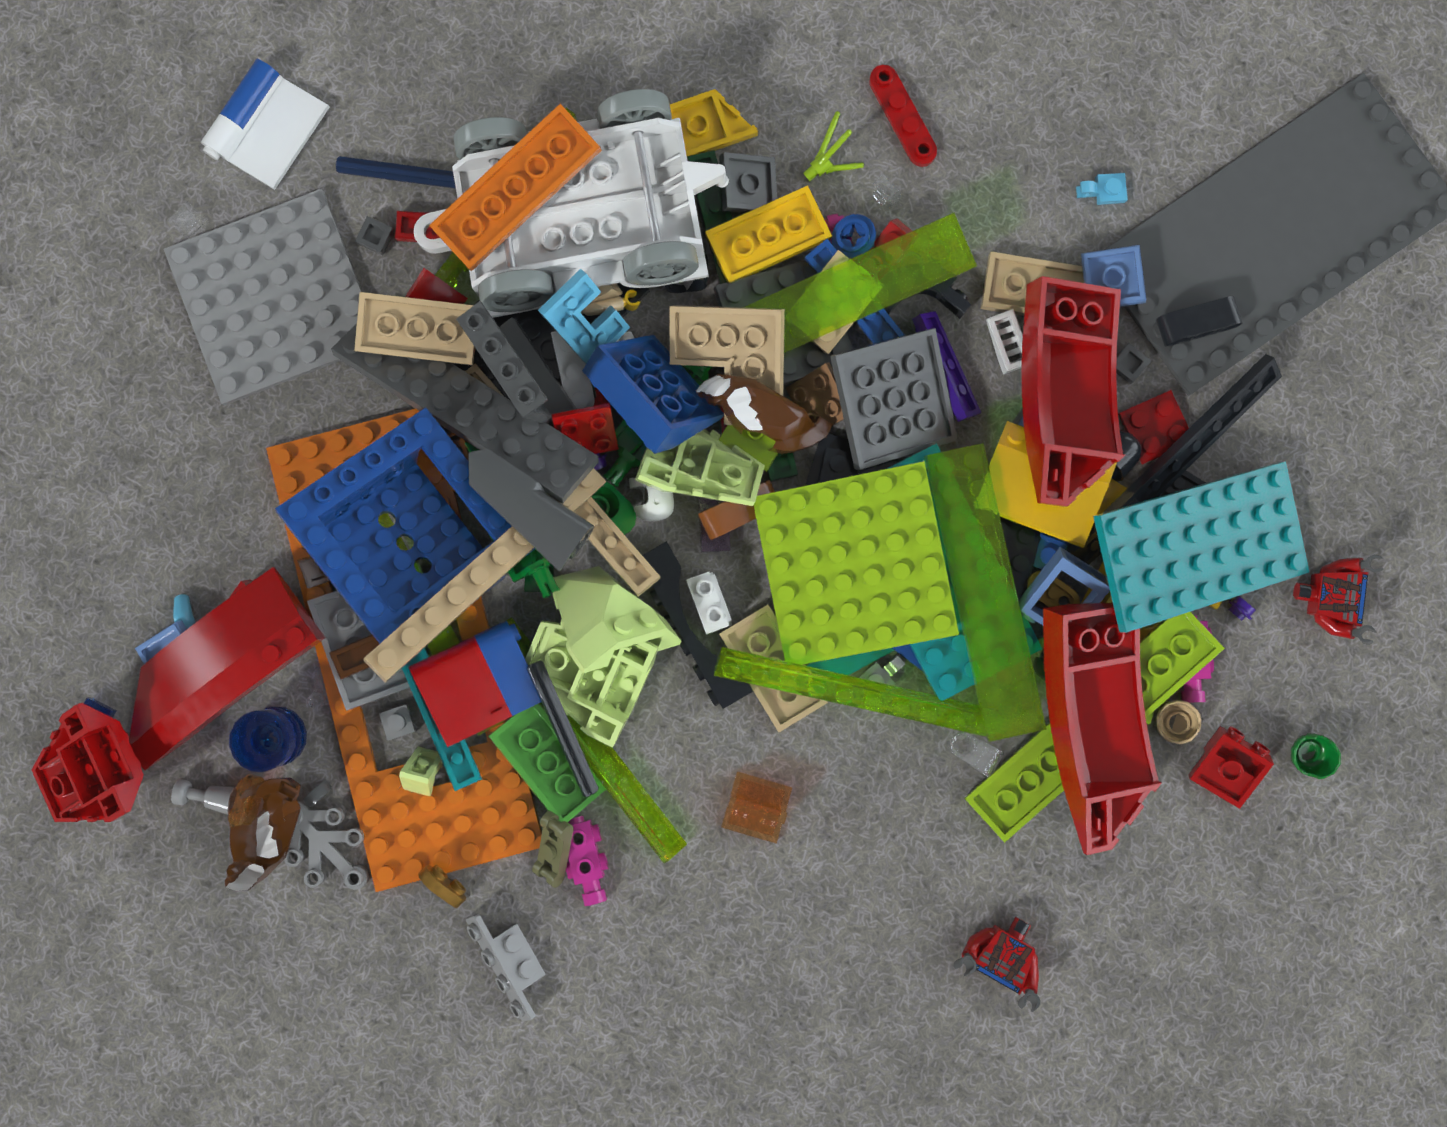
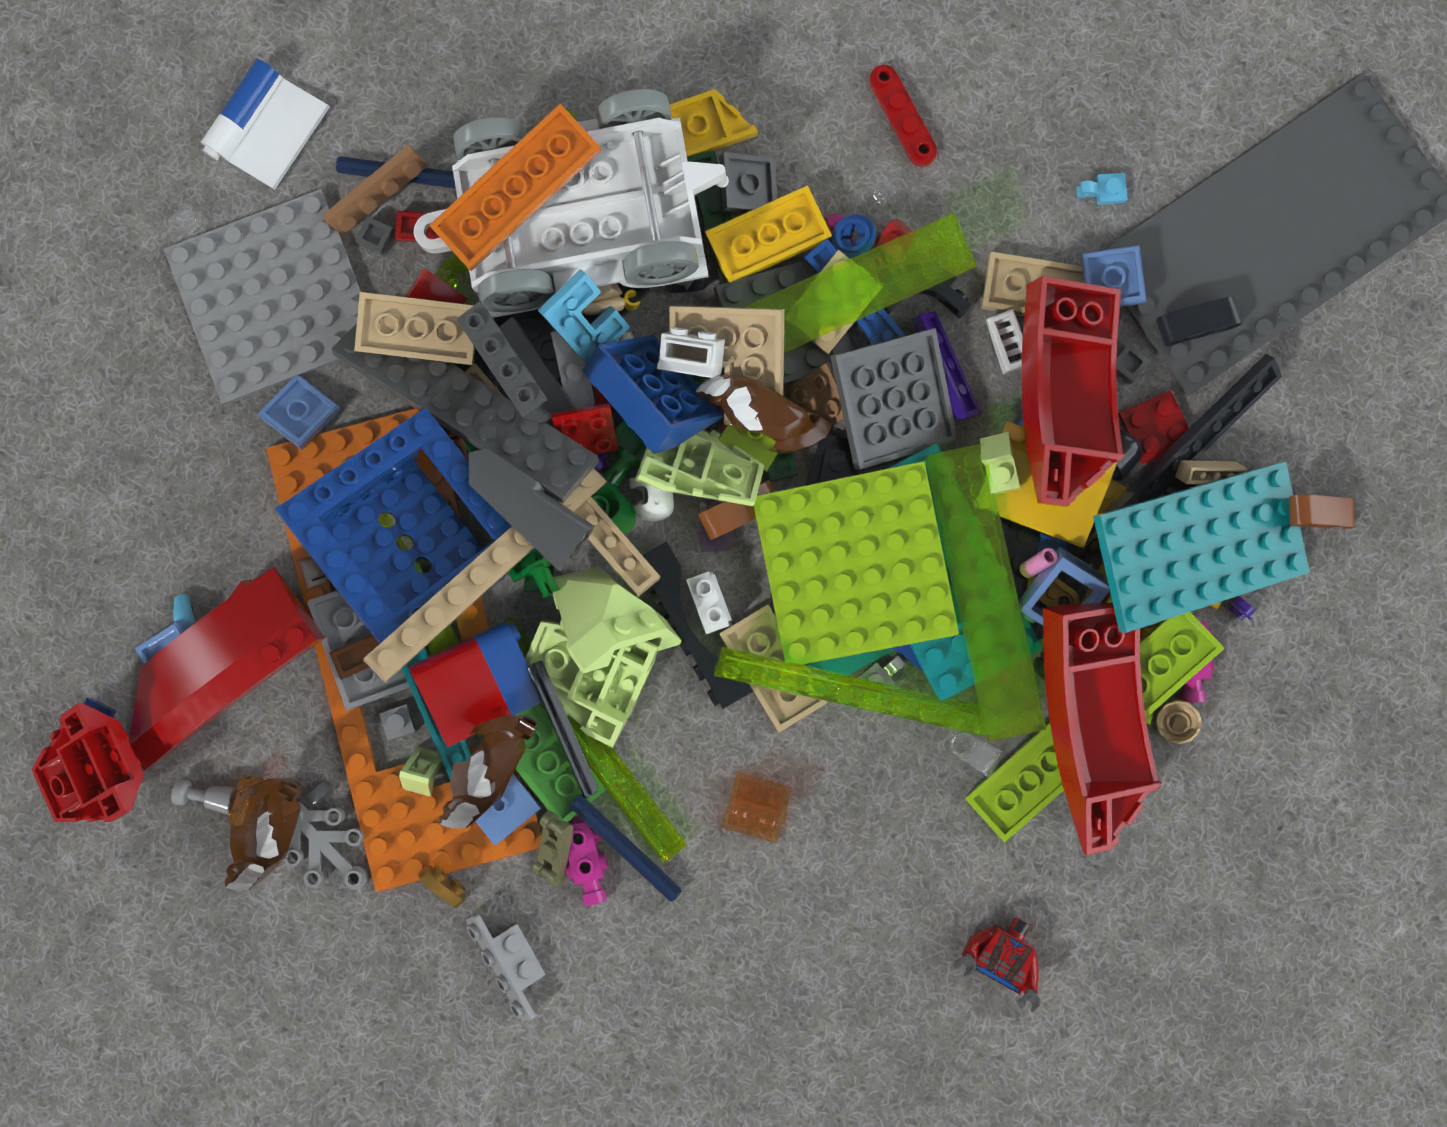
(253, 746): clear blue wheel -> none
(299, 411): none -> medium blue plate
(375, 190): none -> medium nougat plate
(487, 771): none -> reddish brown animal
(508, 812): none -> medium blue plate
(625, 847): none -> dark blue axle
(706, 340): none -> white window
(821, 162): lime plant -> none
(999, 455): none -> yellowish green slope
(1038, 562): none -> bright pink axle
(1207, 471): none -> tan piece
(1232, 766): red plate -> none
(1321, 511): none -> beam
(1325, 760): green hair -> none
(1338, 597): torso -> none

